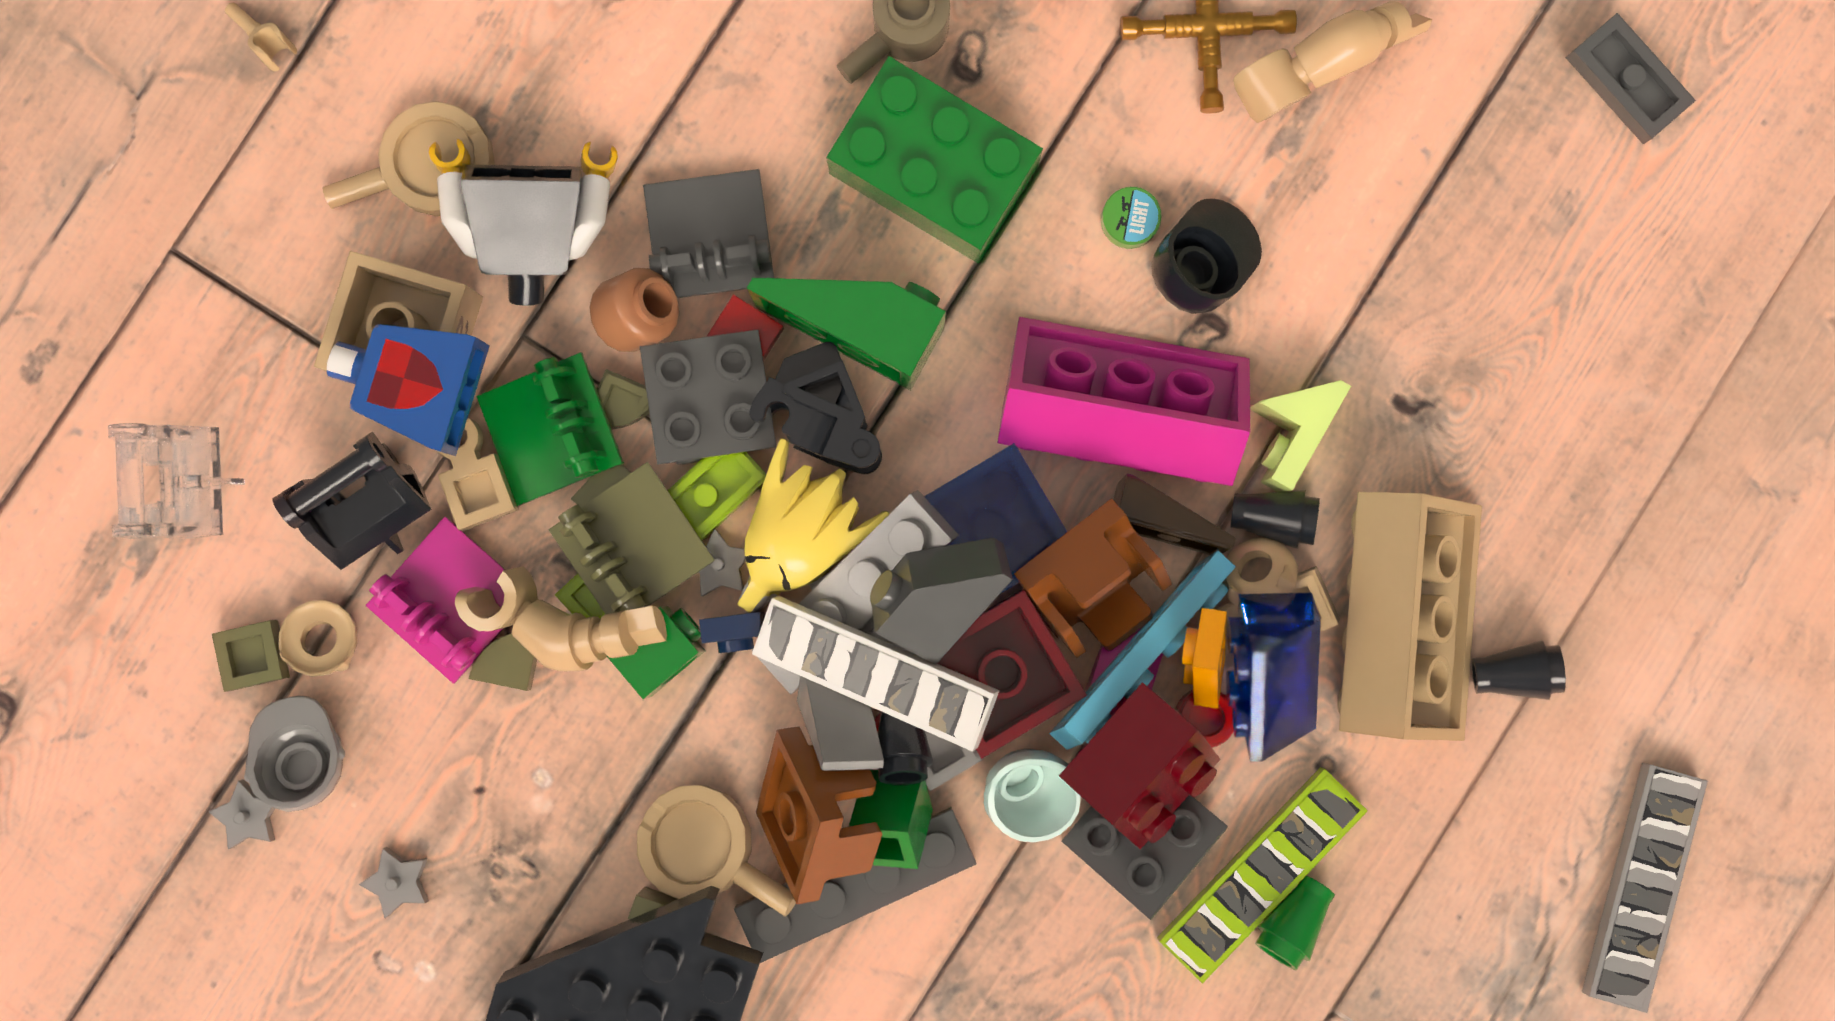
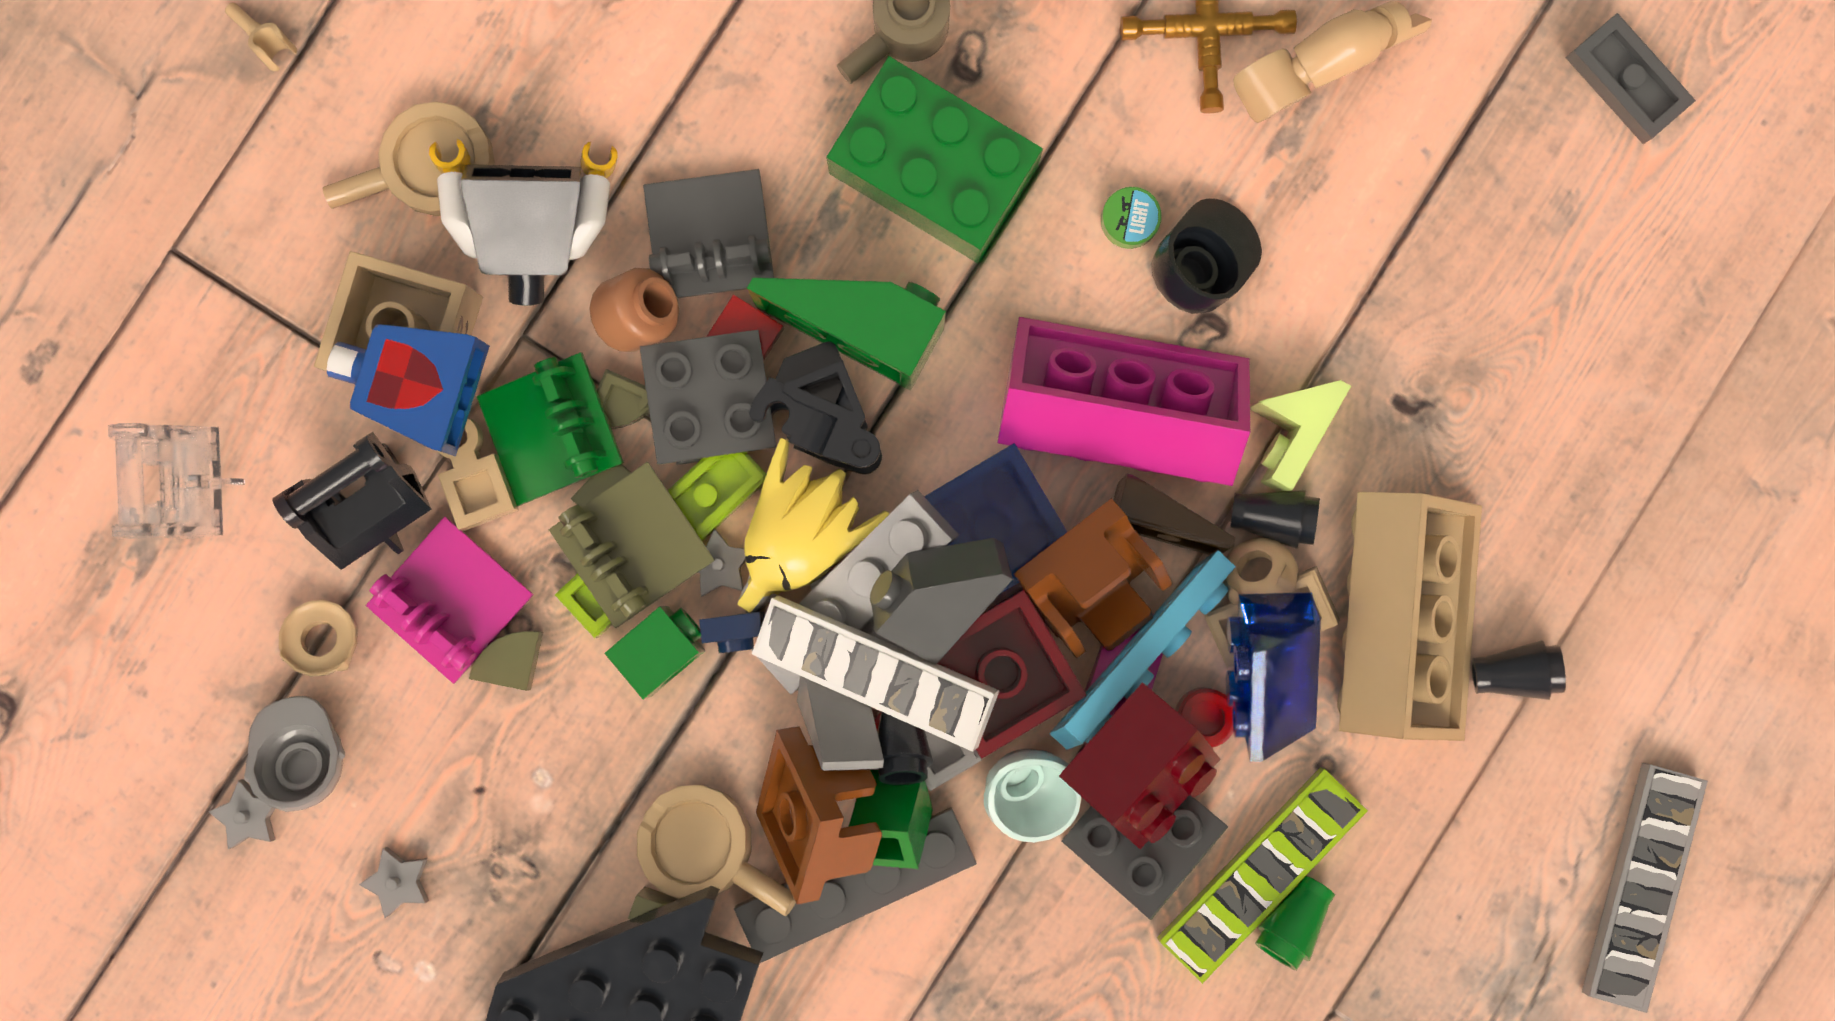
(249, 655): olive tile -> none
(553, 636): tan piece -> none
(1205, 657): light orange plate -> none

